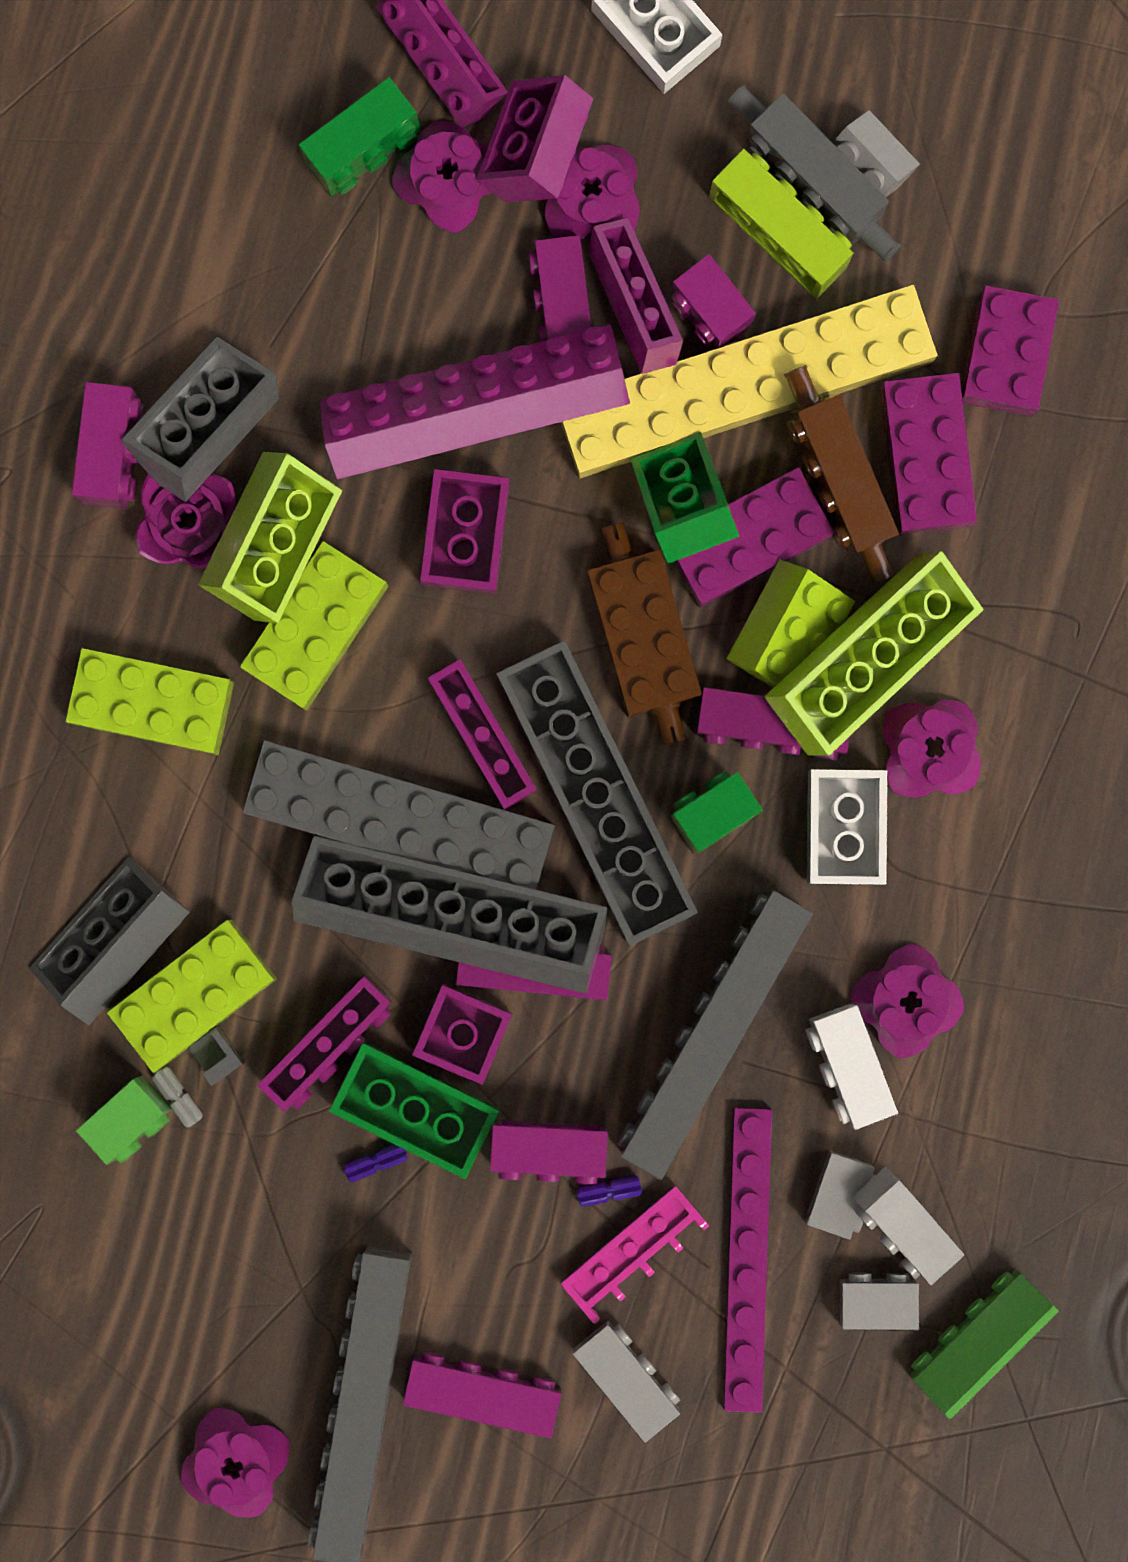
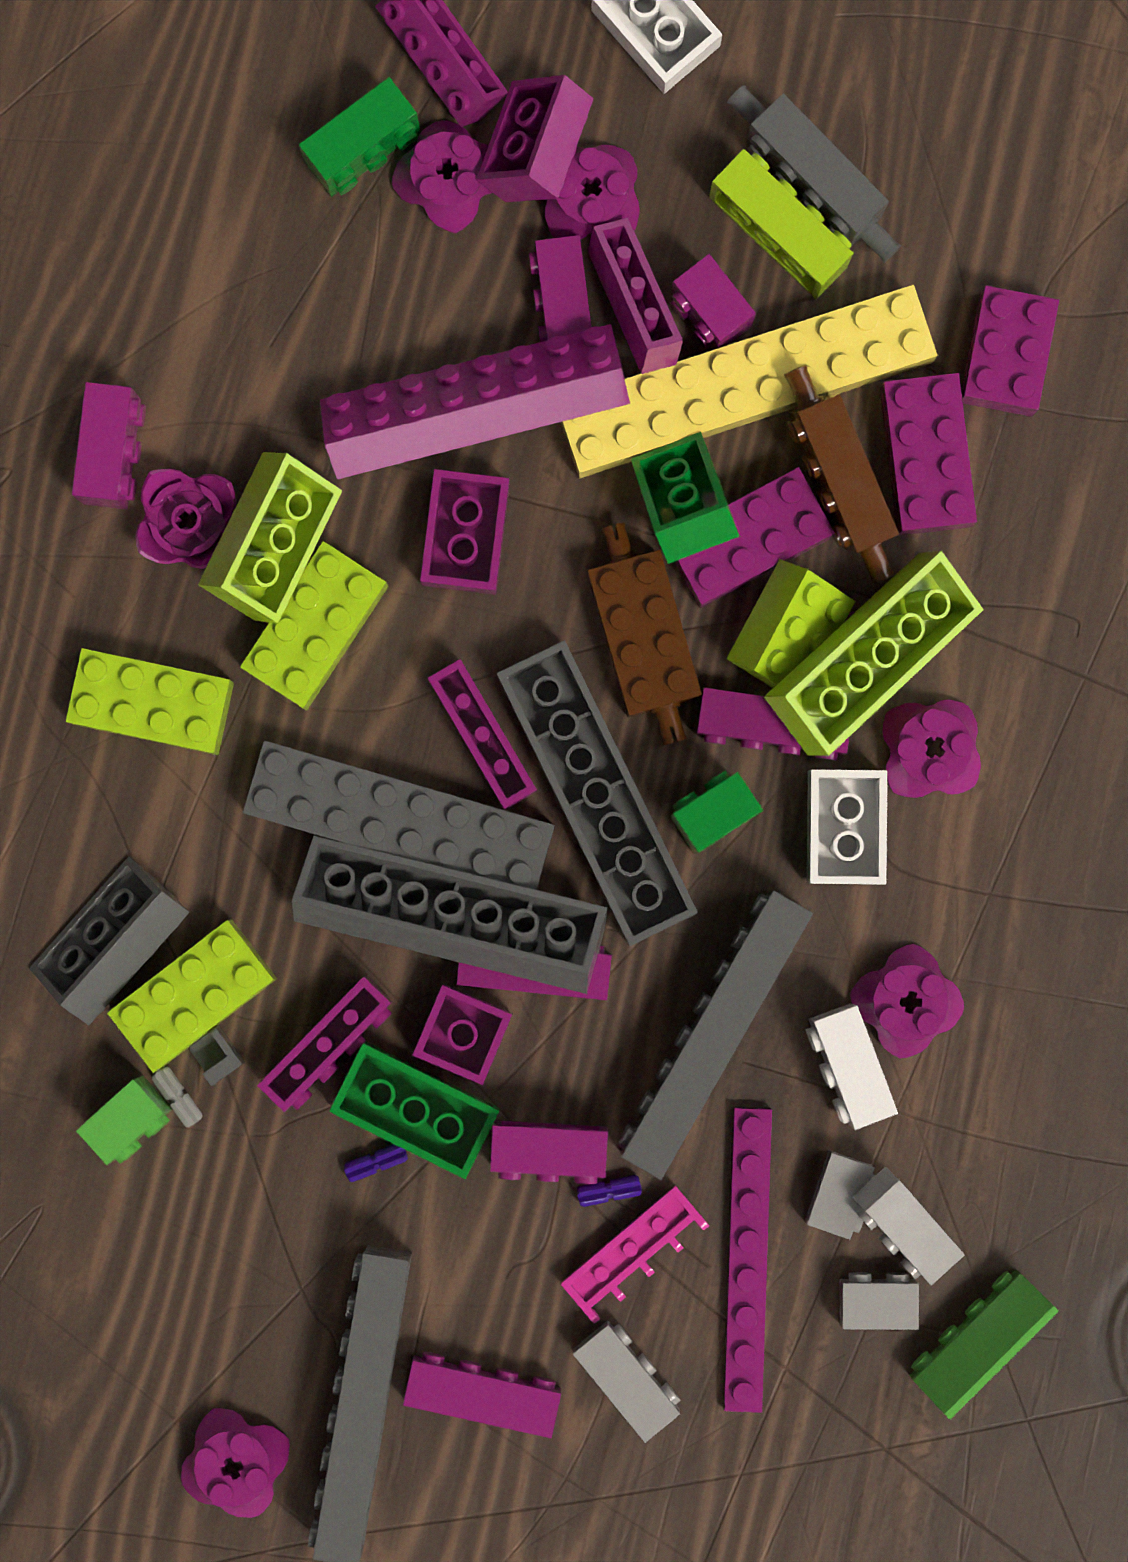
(202, 418): dark grey slope -> none
(876, 153): light grey brick -> none

